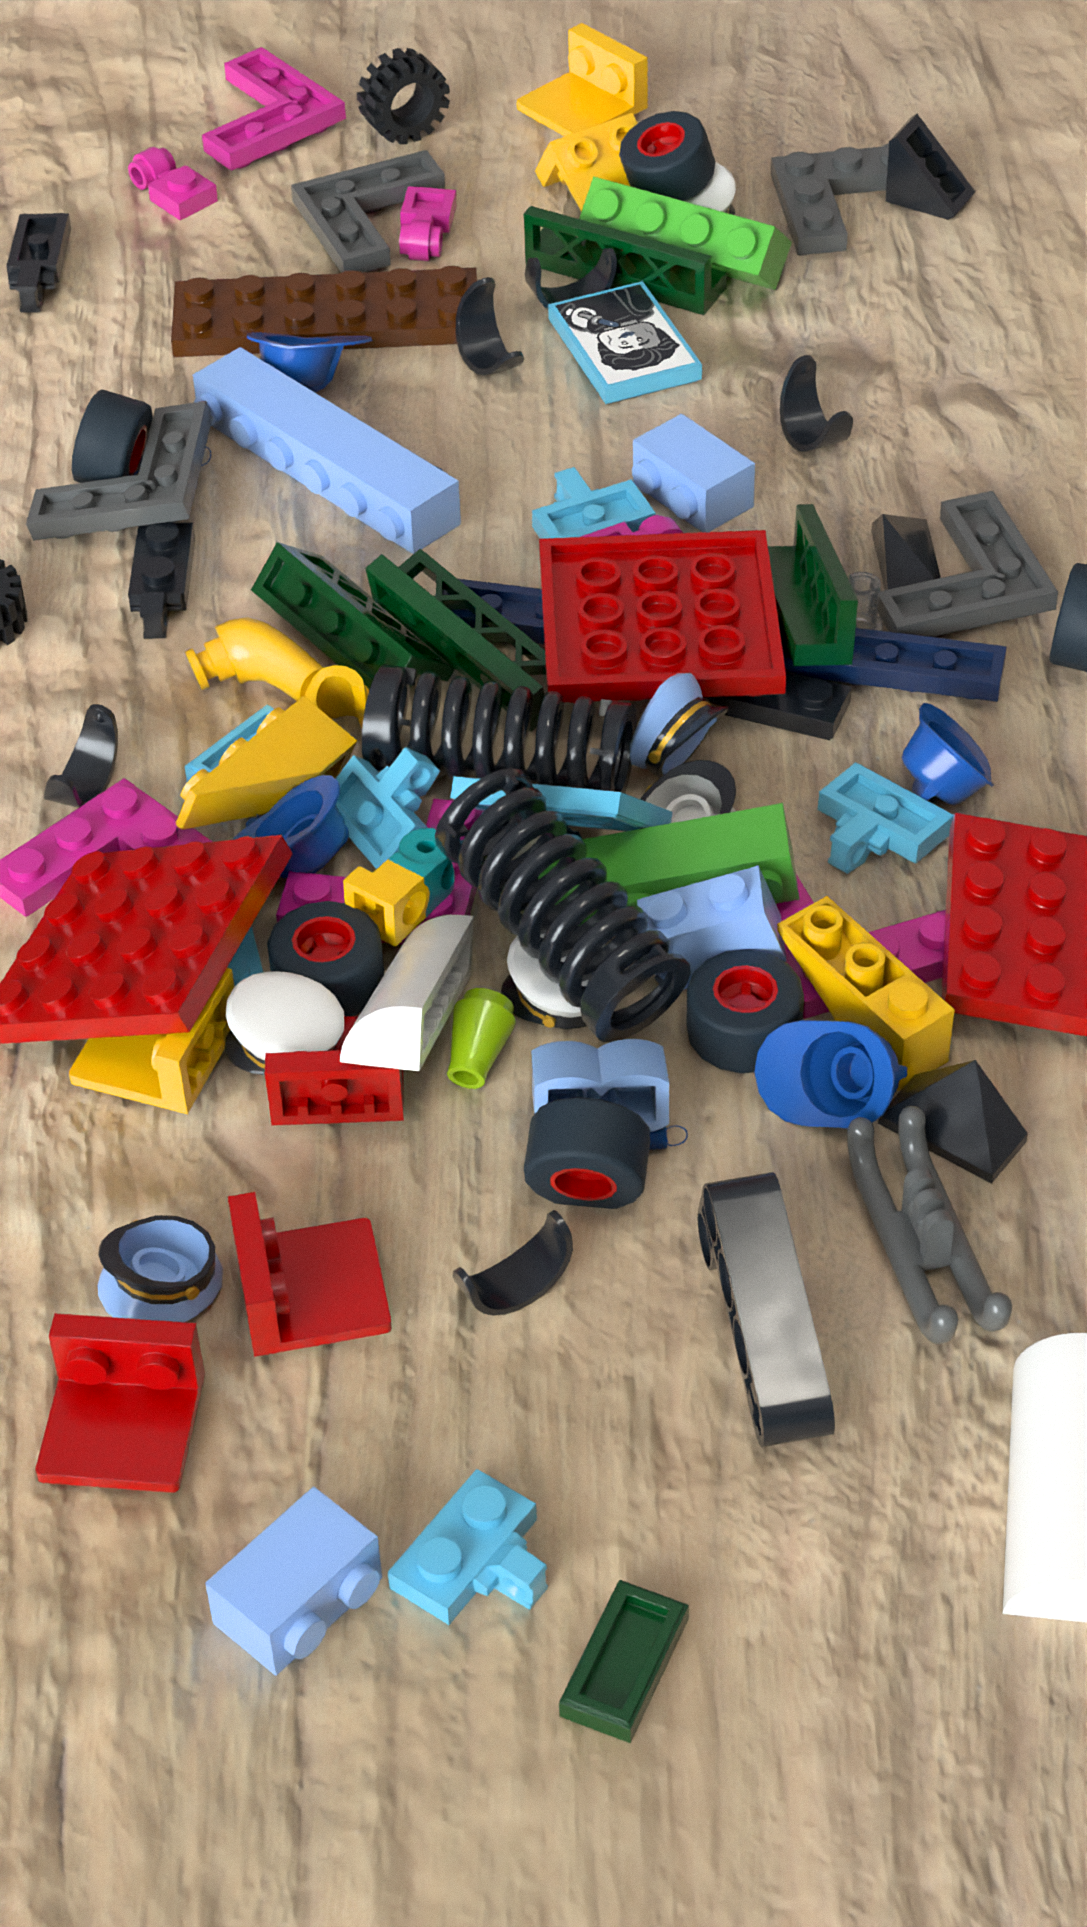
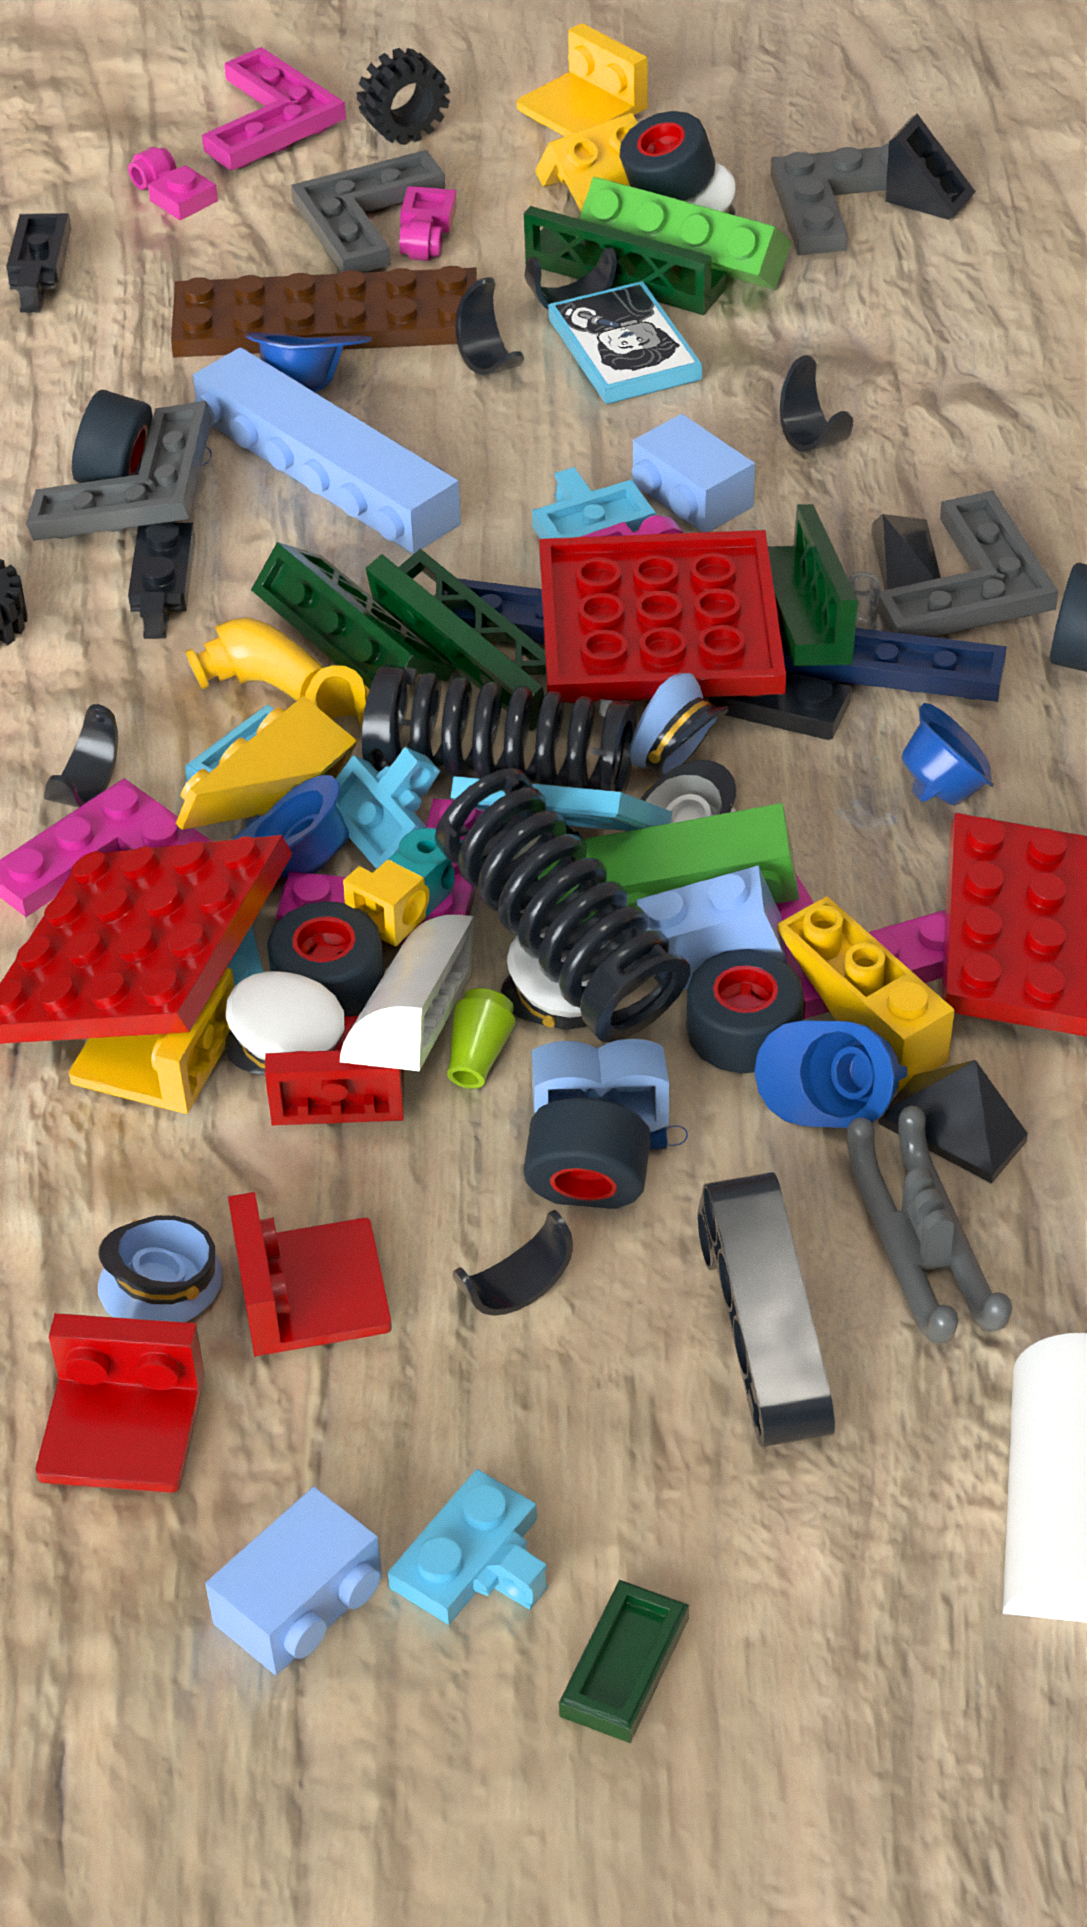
(879, 817): medium azure hinge -> none

